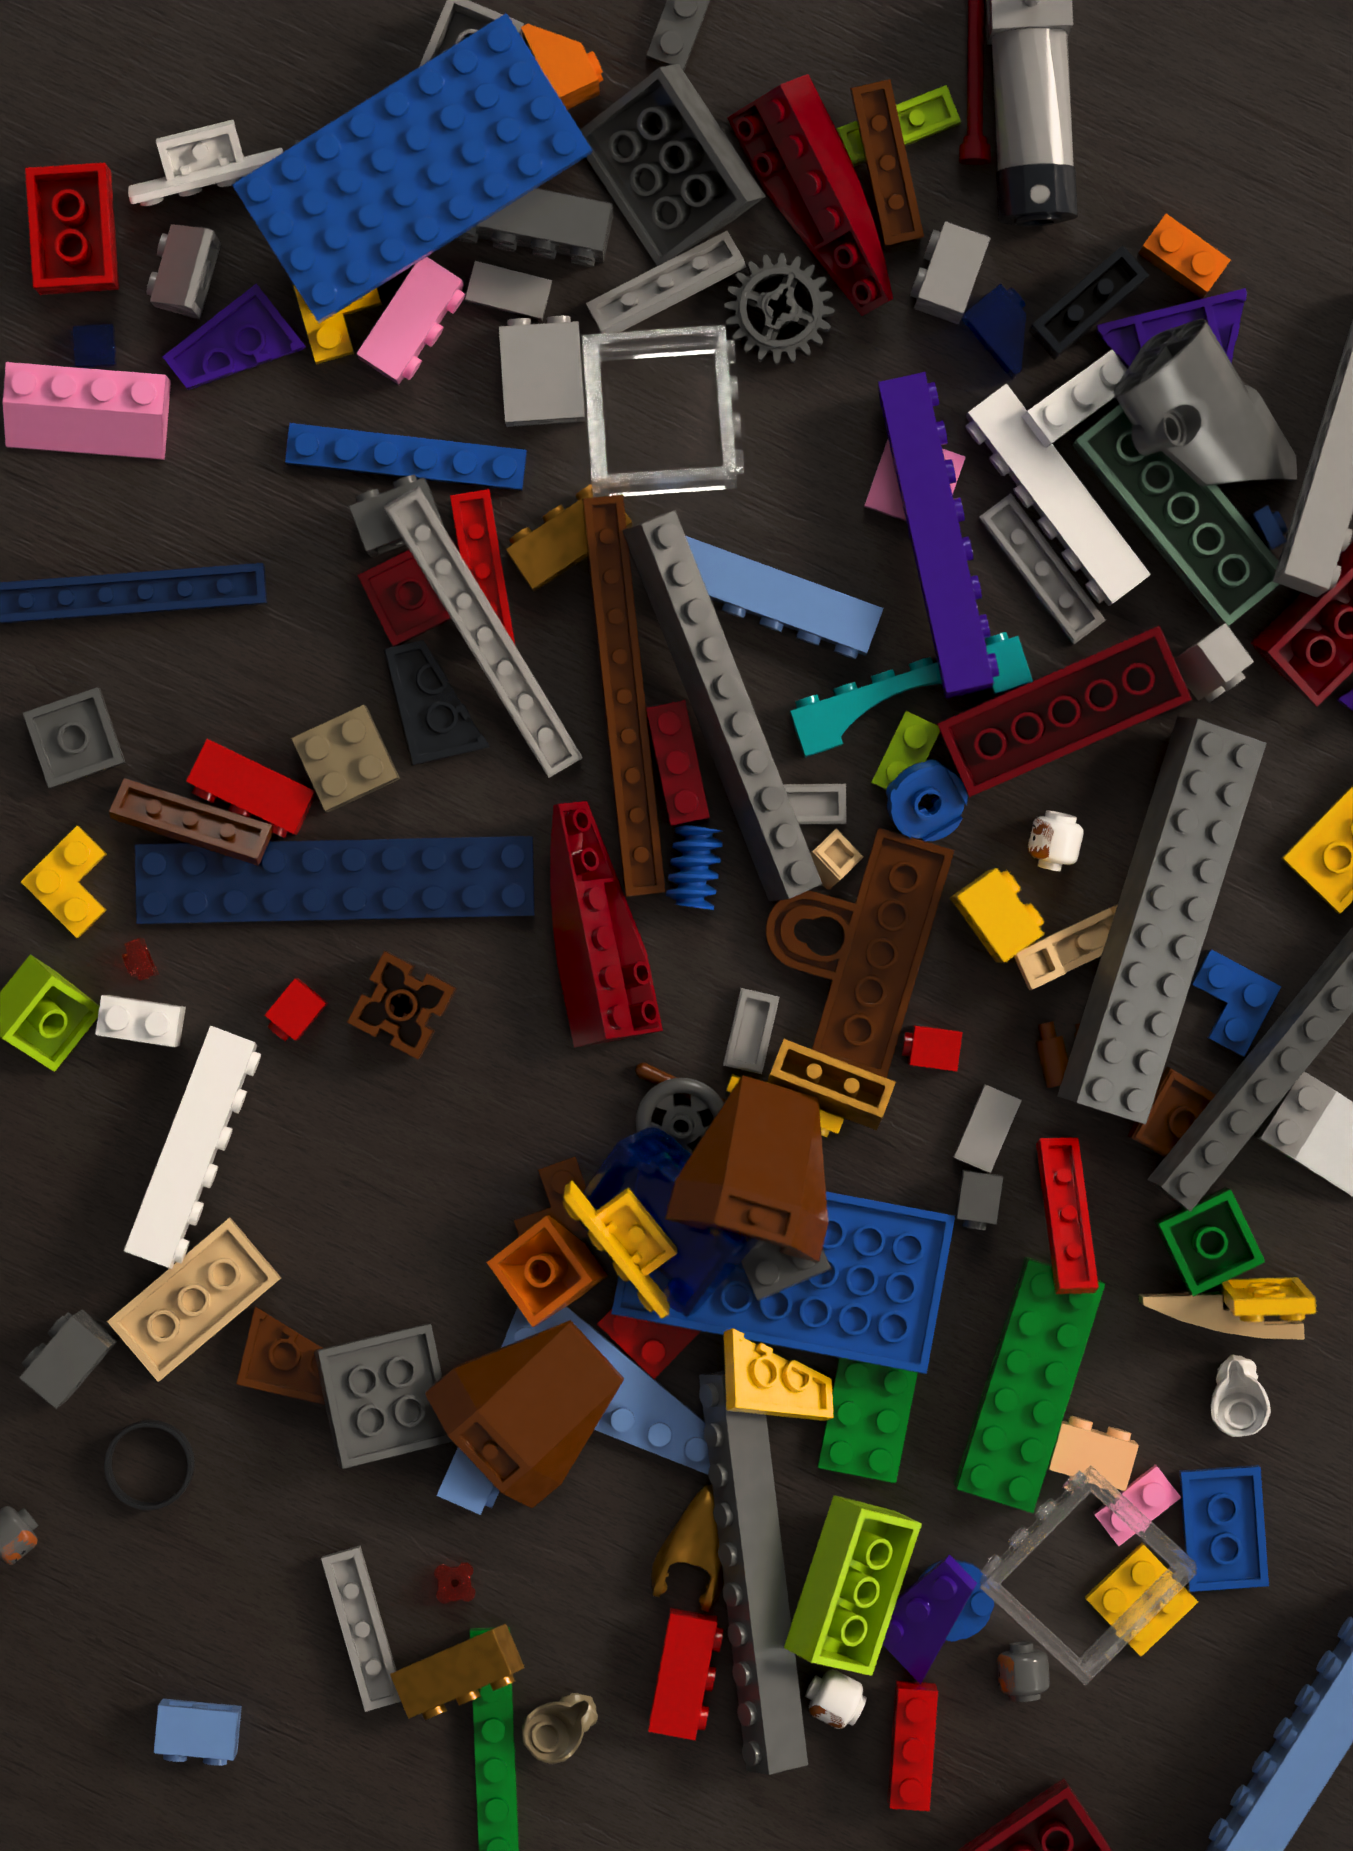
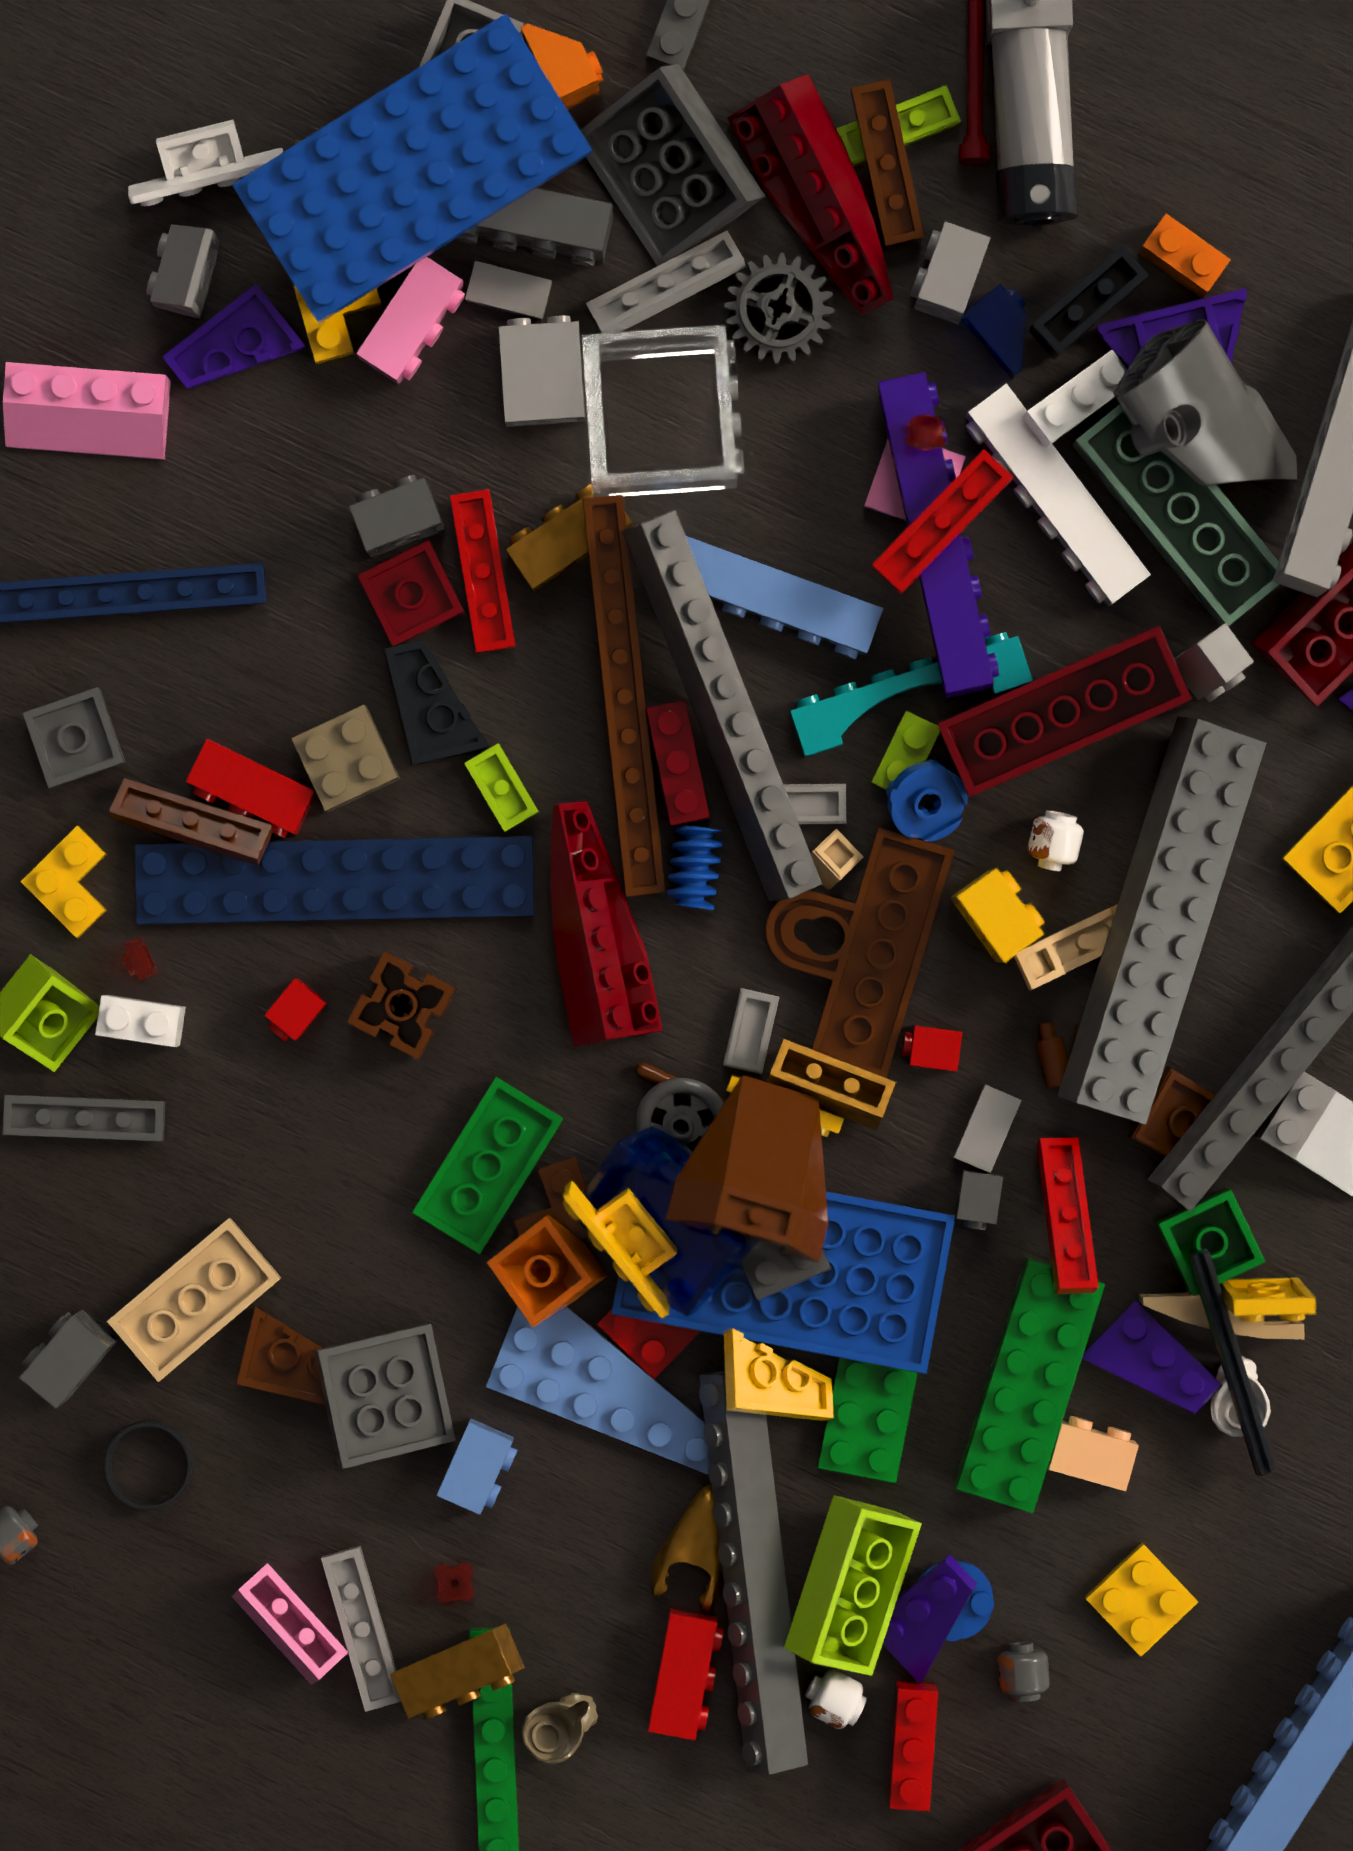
(72, 228): red brick -> none
(84, 1117): none -> dark grey plate
(94, 345): clear blue plate -> none
(191, 1148): white brick -> none
(197, 1731): medium blue brick -> none
(289, 1624): none -> bright pink brick
(406, 456): blue plate -> none
(483, 631): light grey tile -> none
(488, 1165): none -> green plate
(501, 787): none -> lime plate
(527, 1408): reddish brown wedge -> none
(925, 432): none -> clear red plate
(942, 521): none -> red plate
(1041, 569): light grey tile -> none
(1134, 1618): clear window -> none
(1148, 1493): bright pink plate -> none
(1150, 1358): none -> dark purple wing
(1224, 1527): blue plate -> none
(1232, 1362): none -> black axle
(1245, 998): blue plate -> none
(1269, 527): dark blue plate -> none

